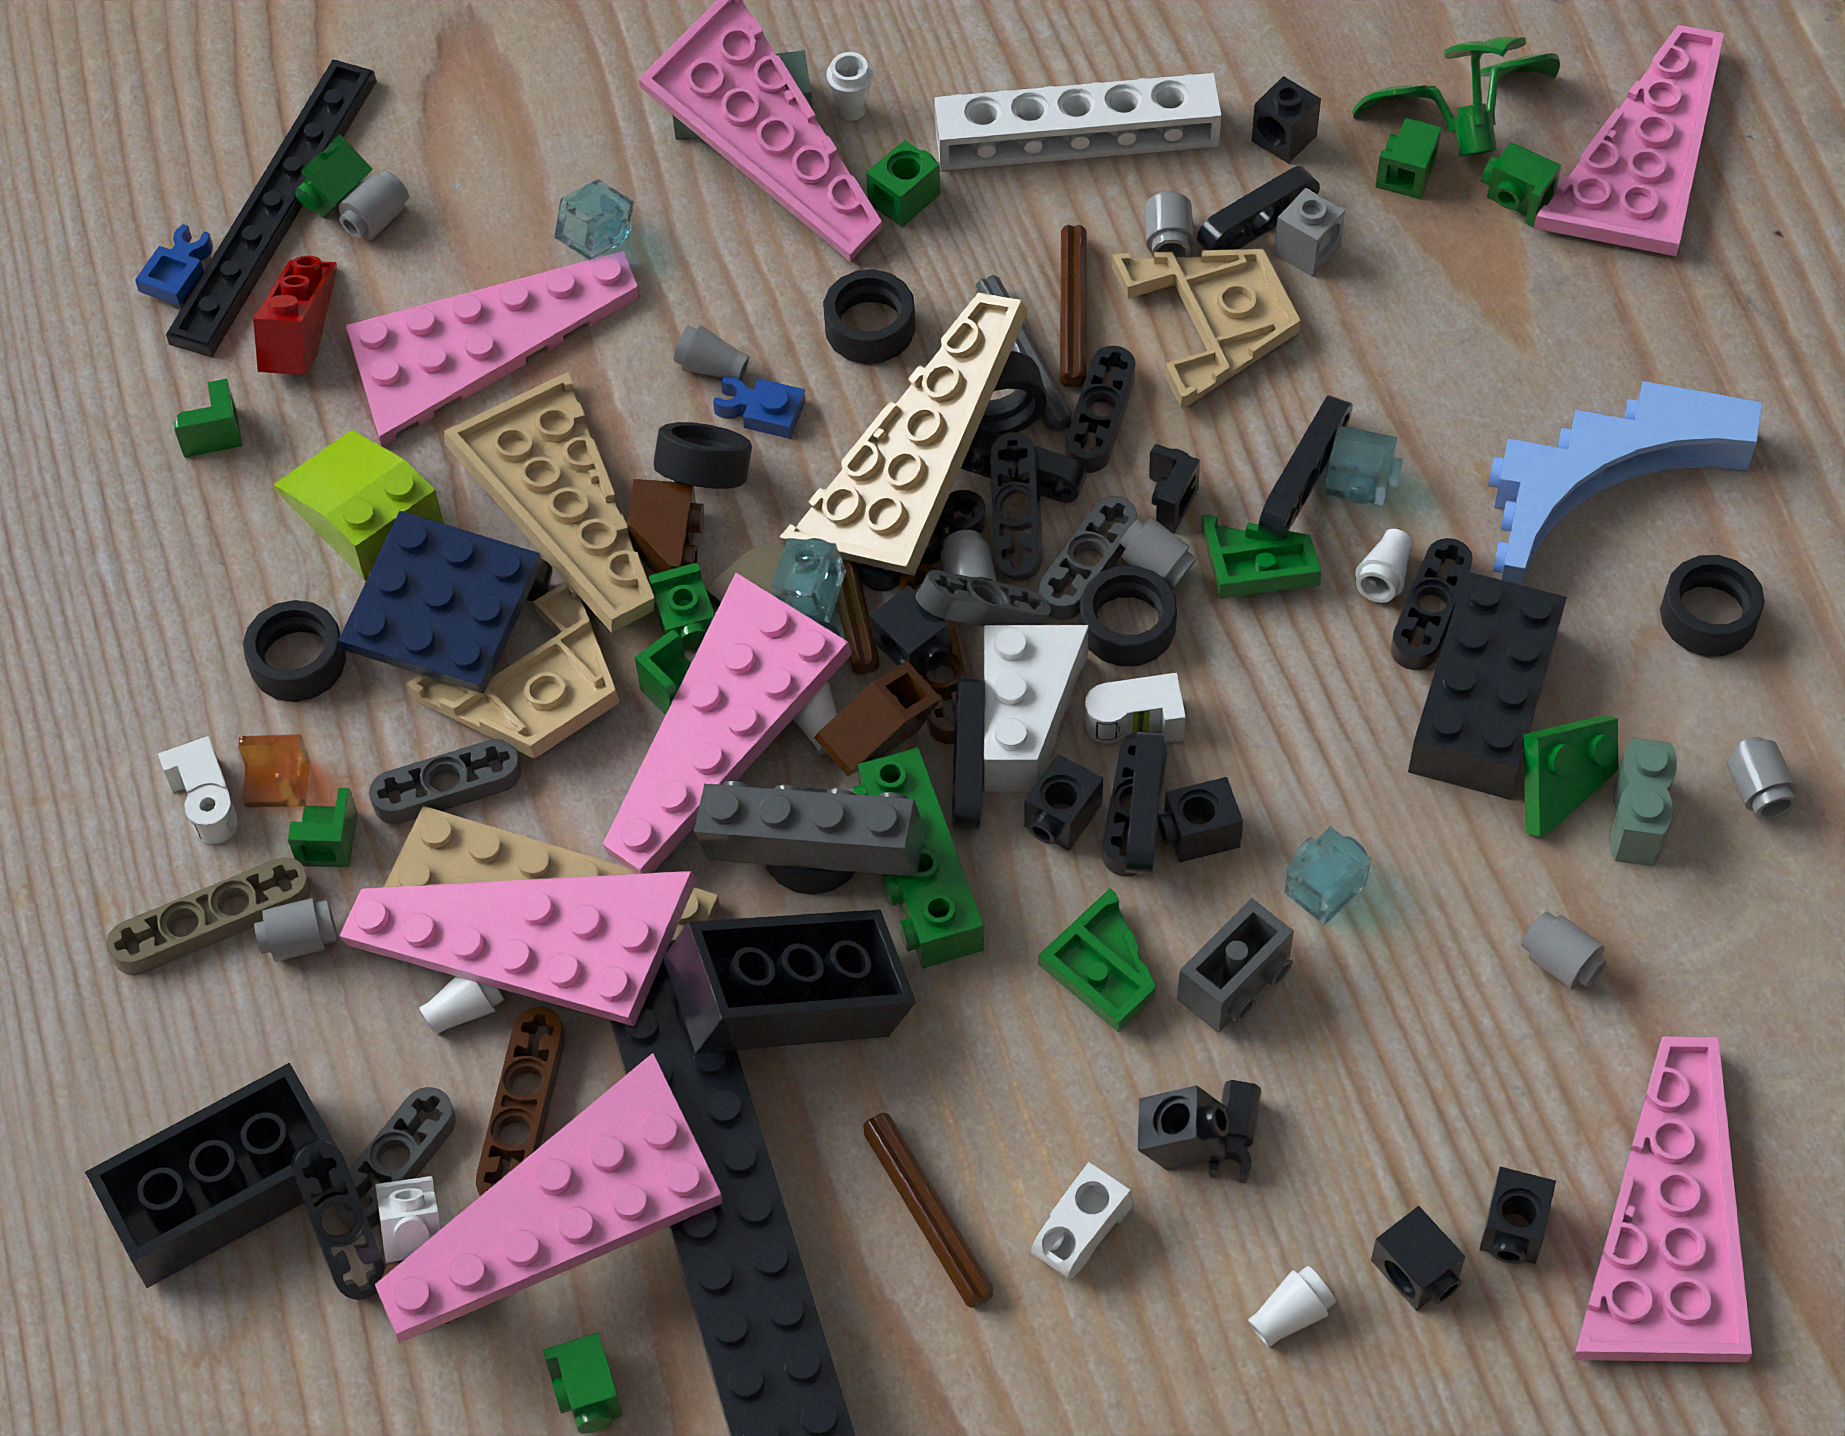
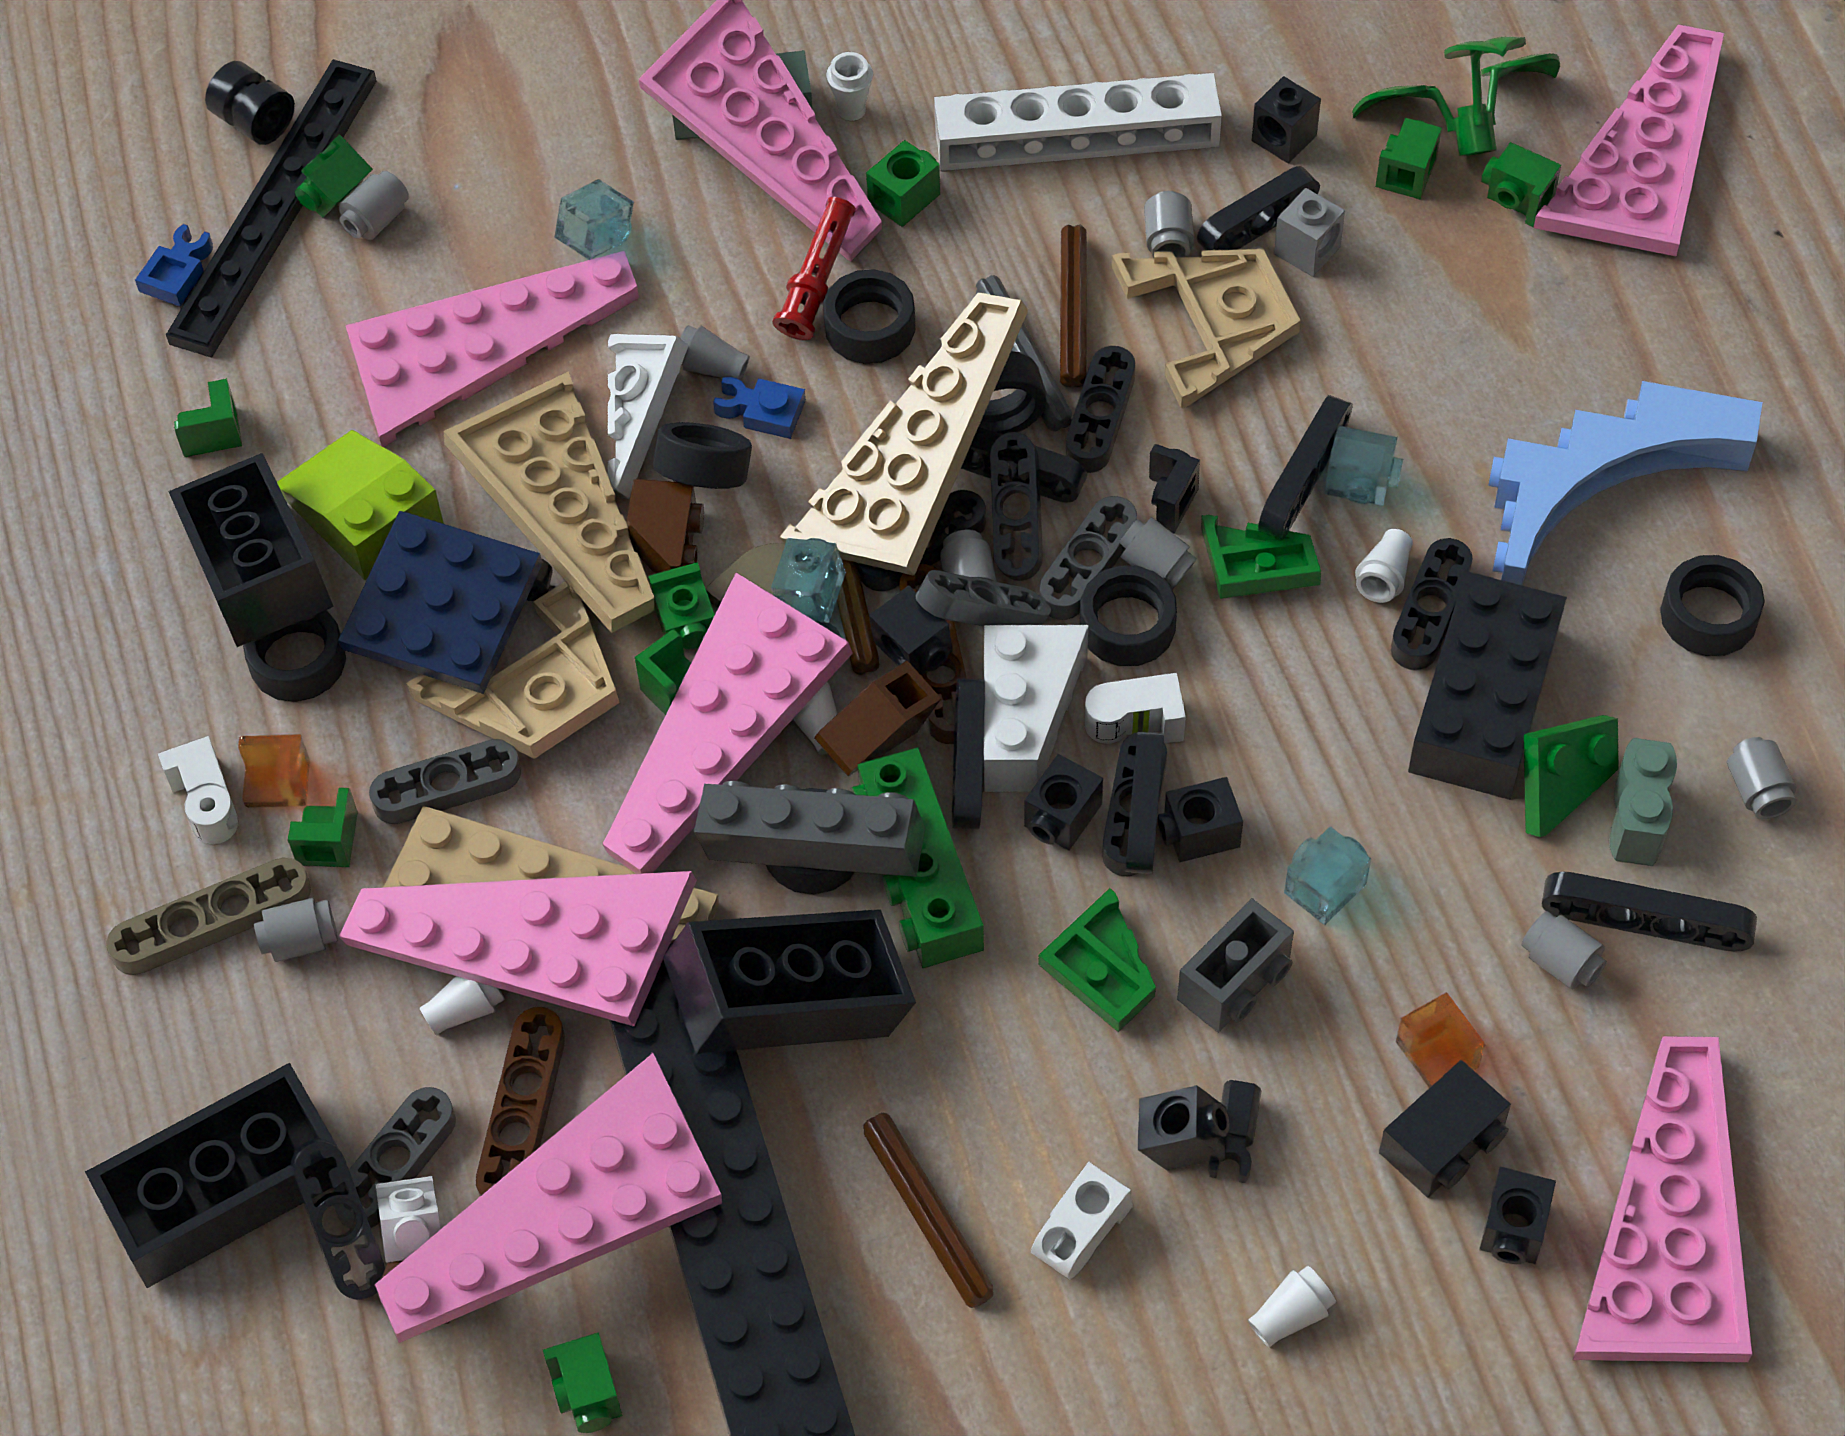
(249, 102): none -> black wheel
(251, 550): none -> black brick
(294, 316): red slope -> none
(638, 398): none -> white wing
(804, 287): none -> red pin
(1419, 1259): black brick -> none
(1438, 1038): none -> clear orange panel
(1446, 1129): none -> black brick
(1649, 911): none -> black beam

